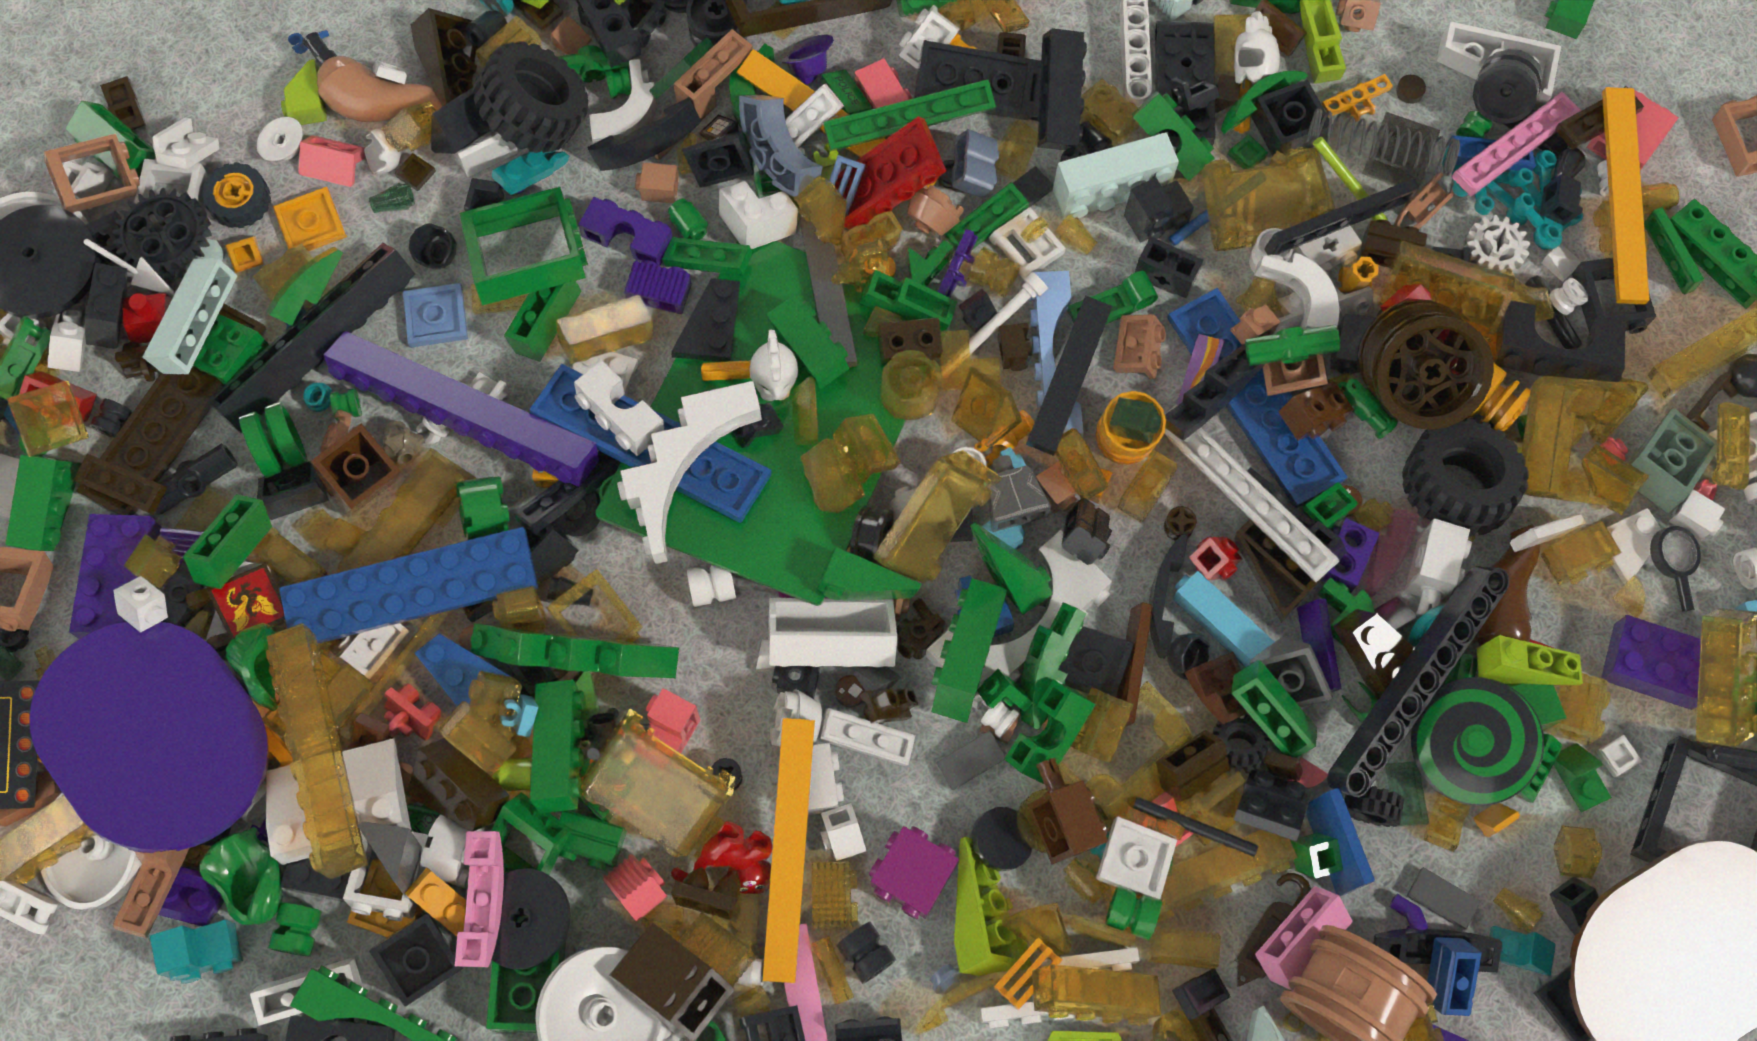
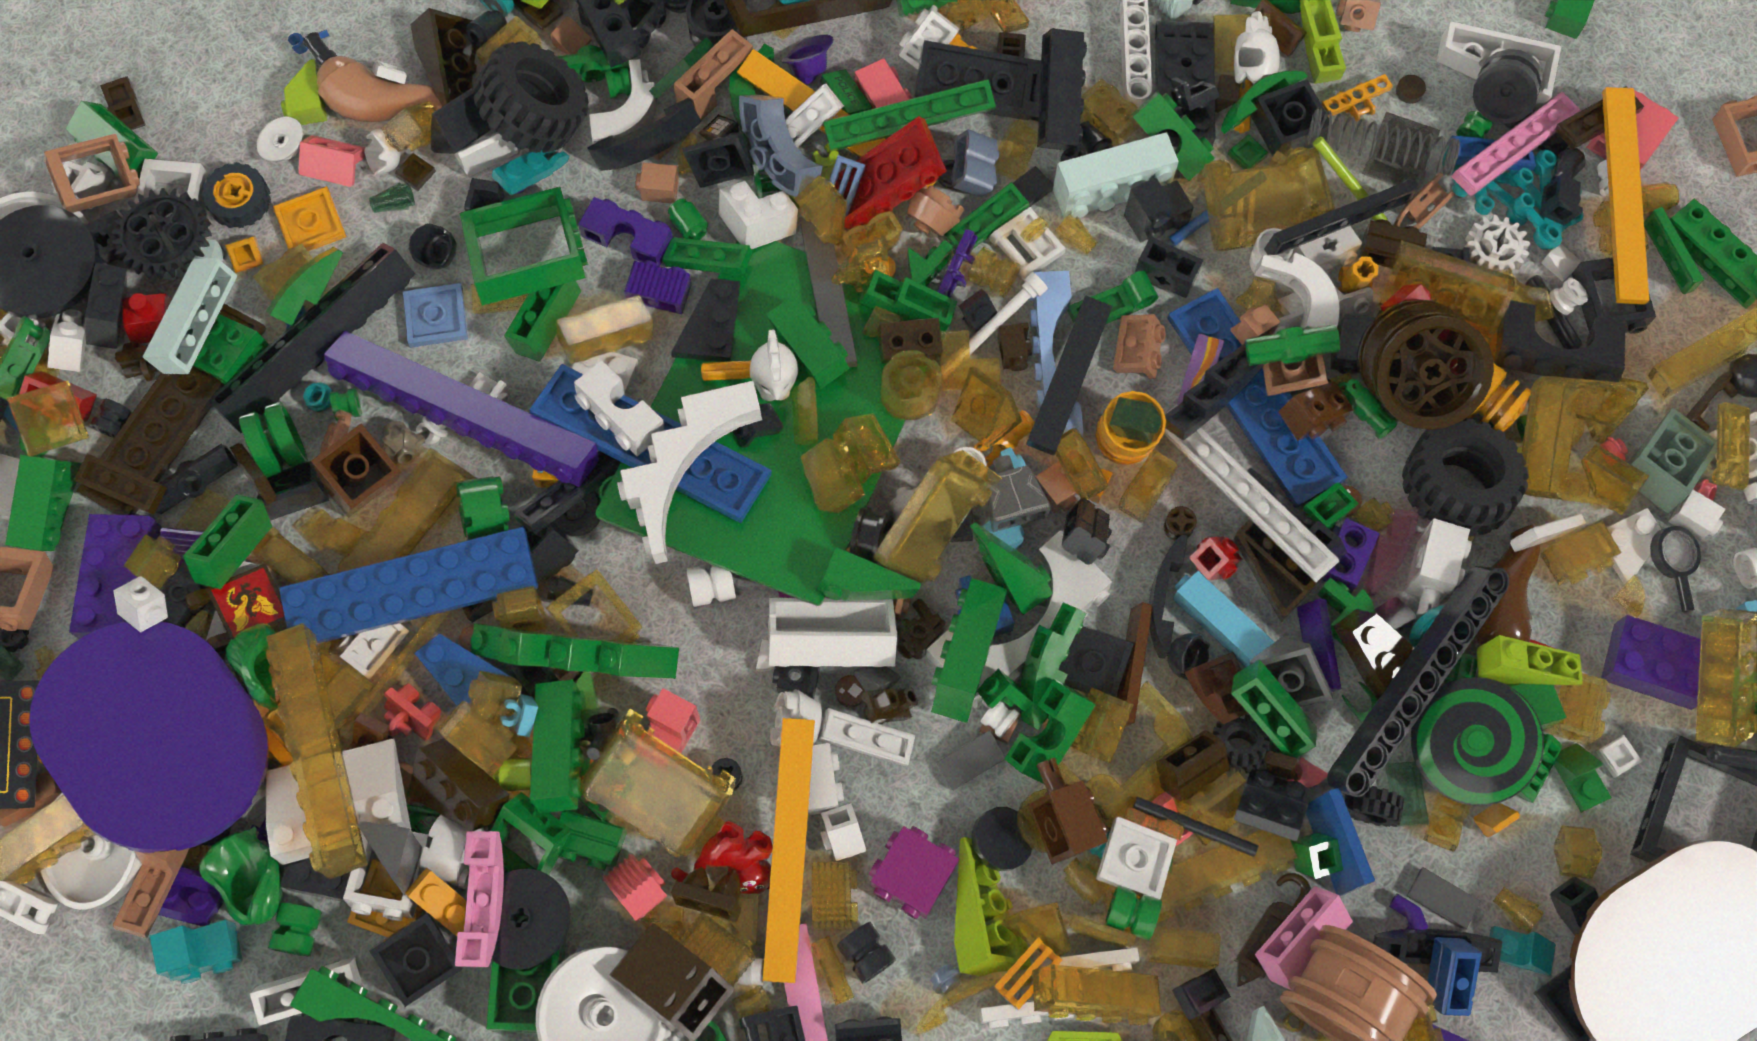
(144, 274): white piece -> none
(181, 147): white bracket -> none
(253, 473): none -> dark brown tile

